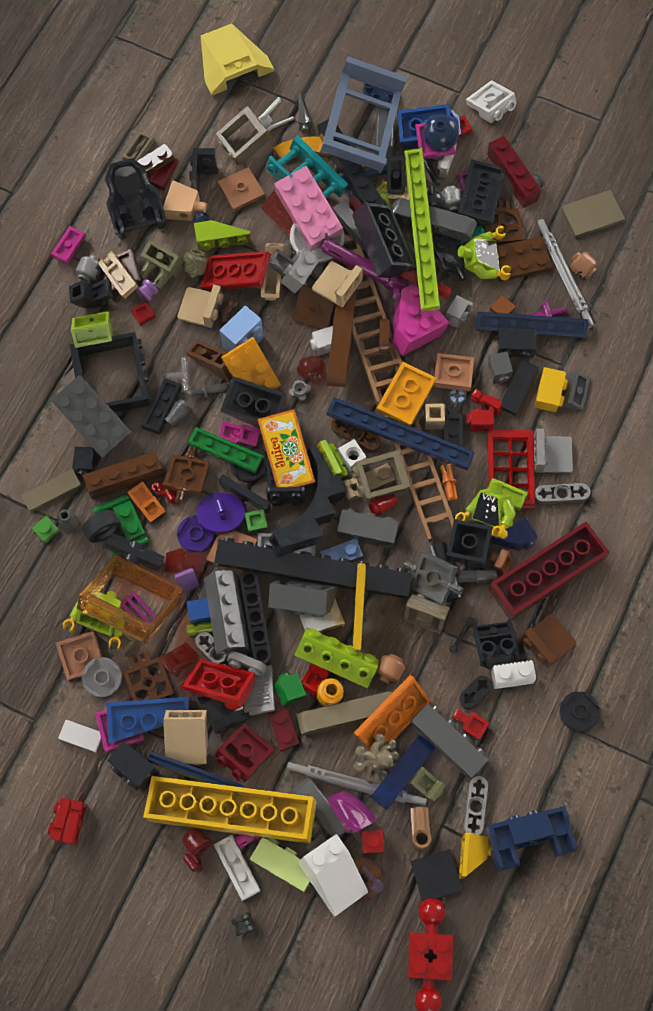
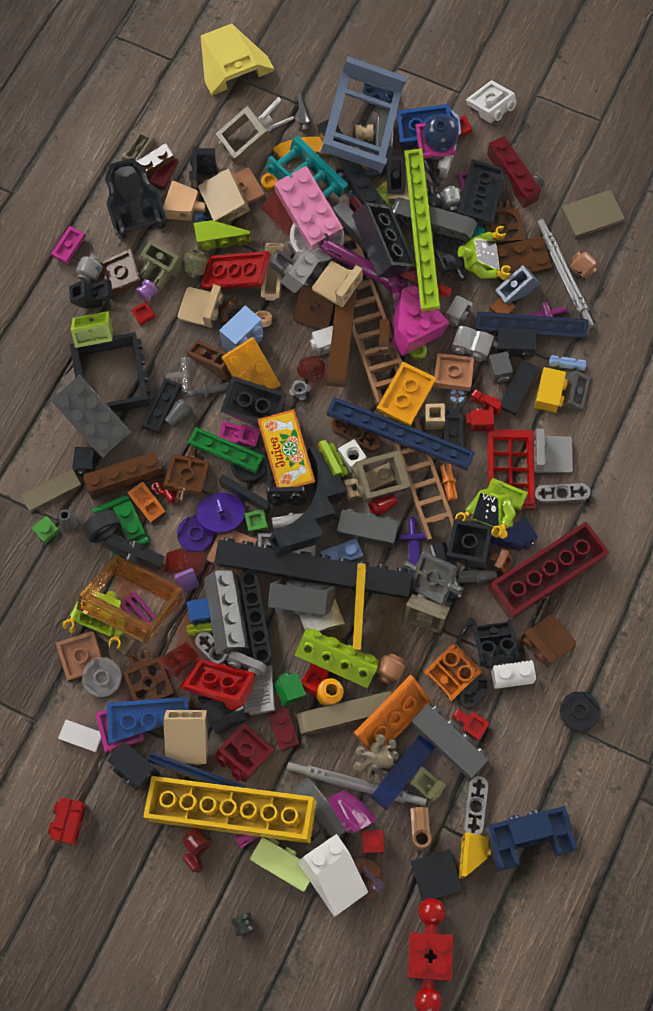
(118, 275): tan plate -> none
(224, 197): none -> tan brick
(237, 867): white tile -> none
(266, 317): none -> light nougat tile
(268, 181): none -> light orange tile
(282, 521): none -> white pin
(364, 133): none -> tan wheel
(413, 541): none -> dark purple sword
(418, 354): none -> lime tile
(453, 671): none -> orange slope
(472, 343): none -> light grey brick
(518, 285): none -> sand blue slope
(568, 363): none -> light blue axle

